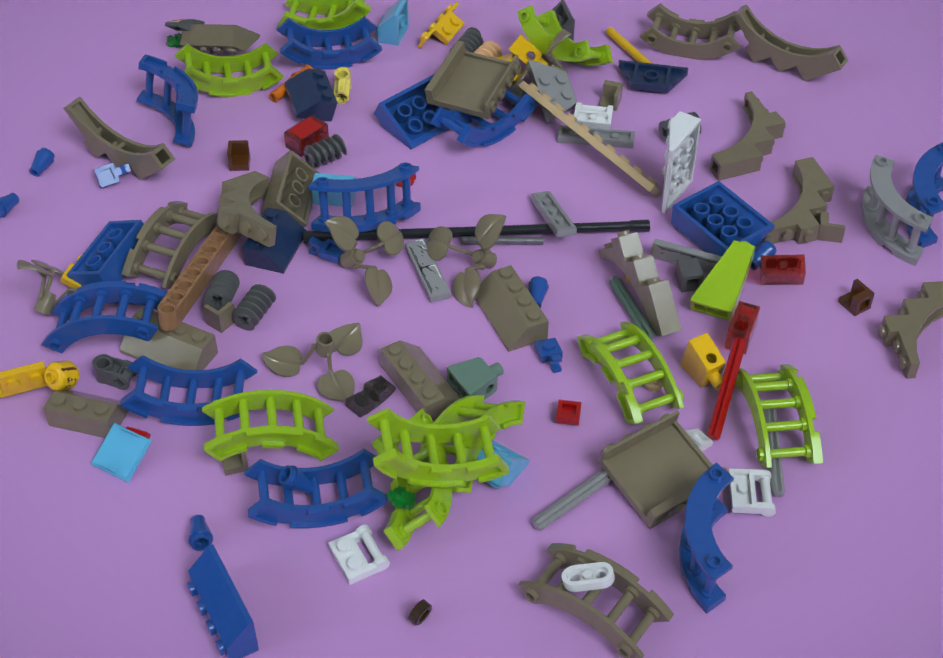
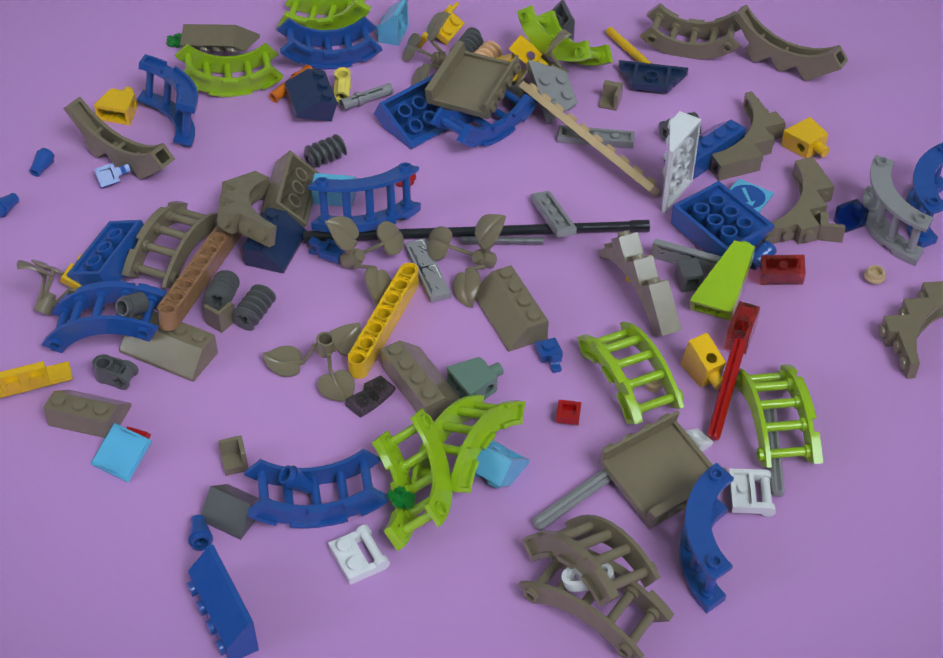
(61, 375): yellow head -> none
(117, 106): none -> yellow torso
(132, 304): none -> dark grey brick
(182, 24): dark grey slope -> none
(182, 413): blue fence -> none
(228, 509): none -> dark grey slope
(238, 155): reddish brown panel -> none
(271, 436): lime fence -> none
(305, 133): clear red brick -> none
(359, 99): none -> light grey pin
(383, 320): none -> yellow beam
(420, 612): dark brown tile -> none
(435, 474): lime fence -> none
(436, 58): none -> dark tan plant
(538, 288): blue cone -> none
(587, 531): none -> dark tan fence
(594, 116): white plate -> none
(631, 307): sand green axle -> none
(716, 140): none -> blue slope
(752, 194): none -> piece
(806, 139): none -> yellow torso
(851, 214): none -> clear blue panel
(858, 299): reddish brown panel -> none
(875, 274): none -> tan plate

